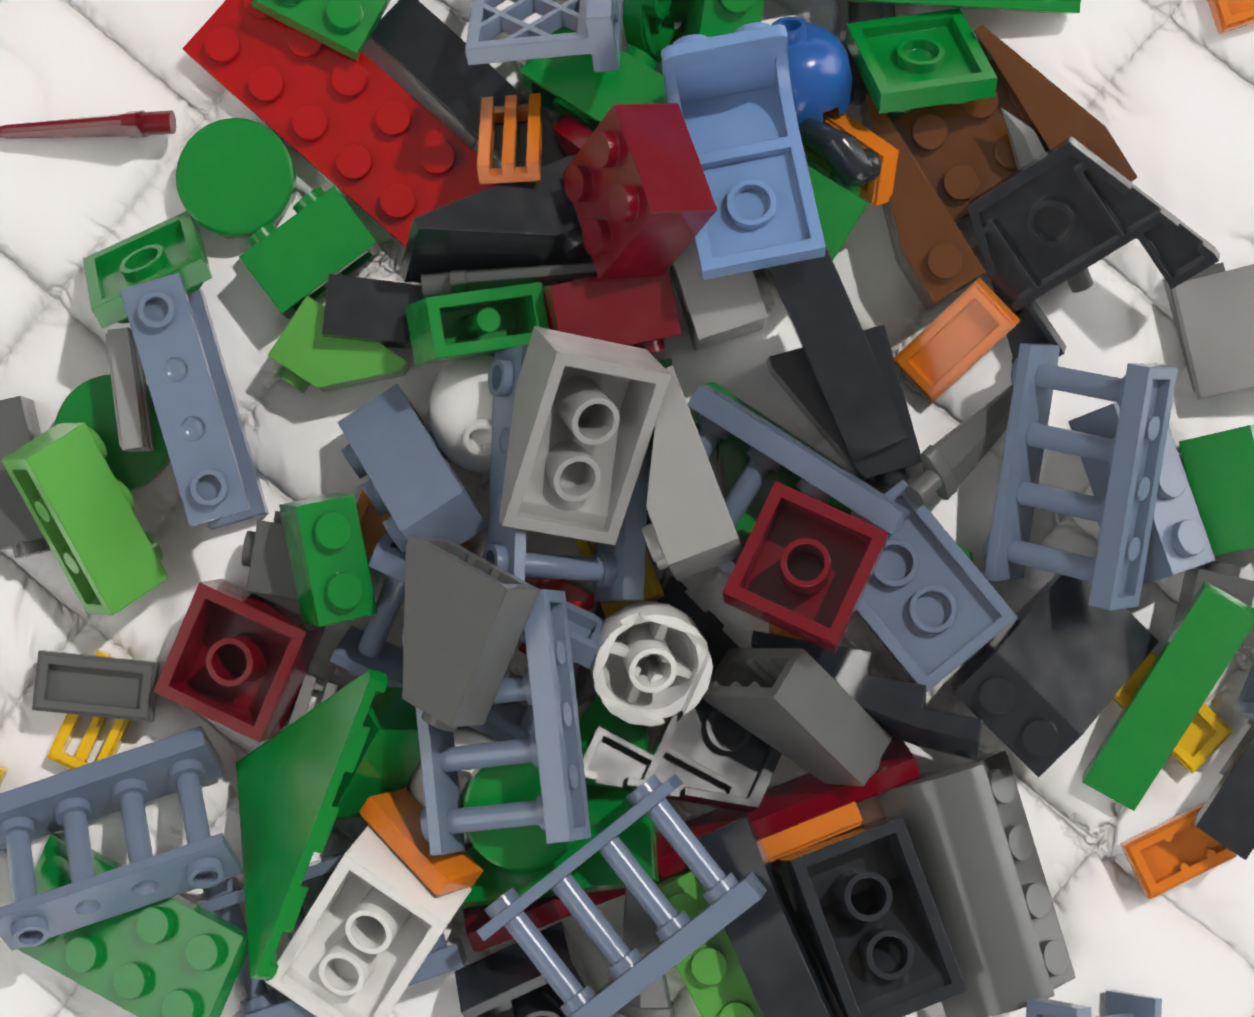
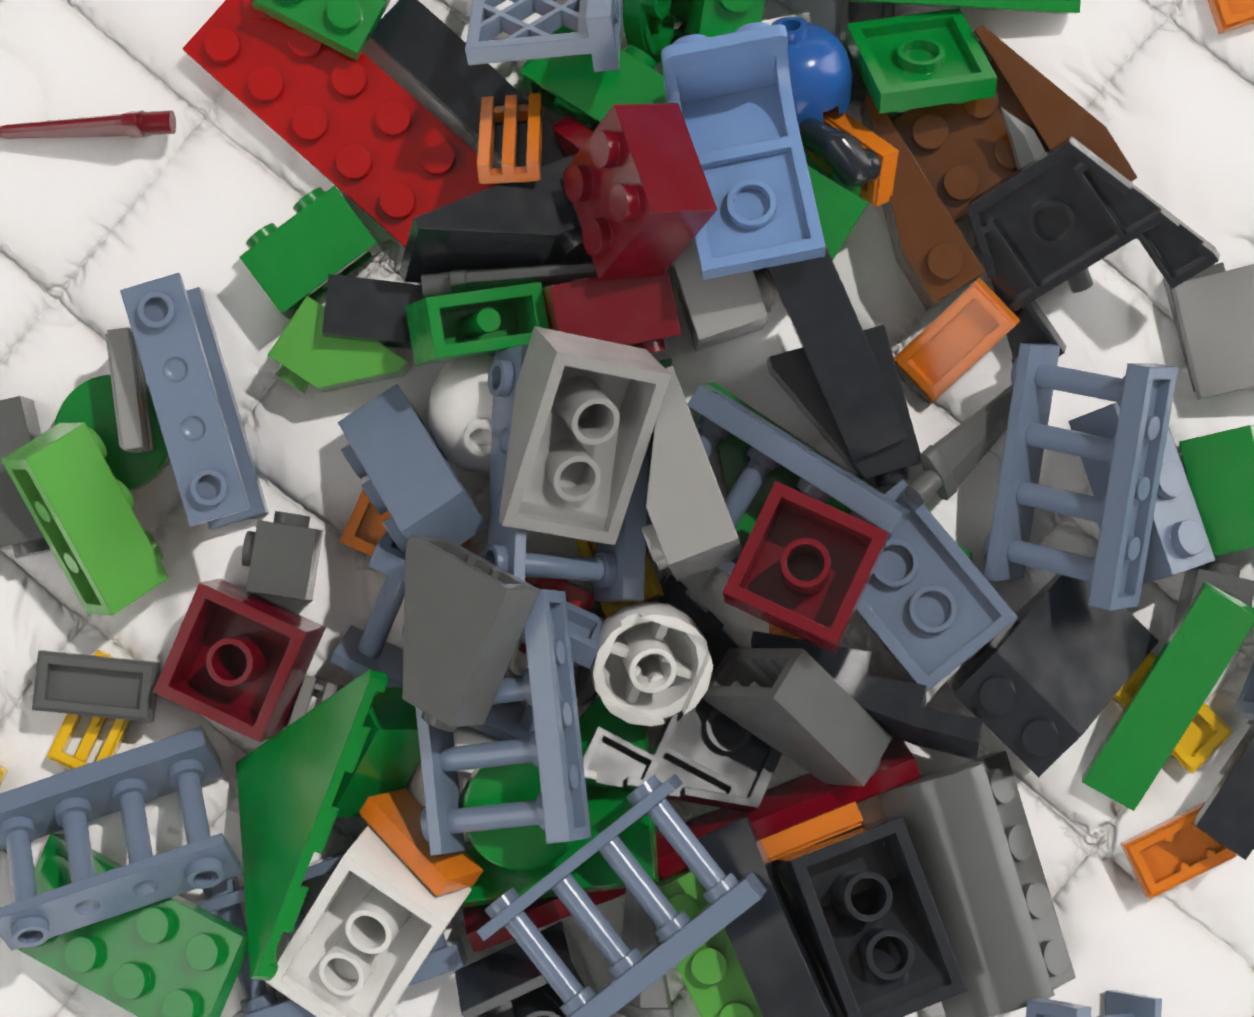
(146, 256): green plate -> none
(236, 177): green tile -> none
(328, 559): green brick -> none

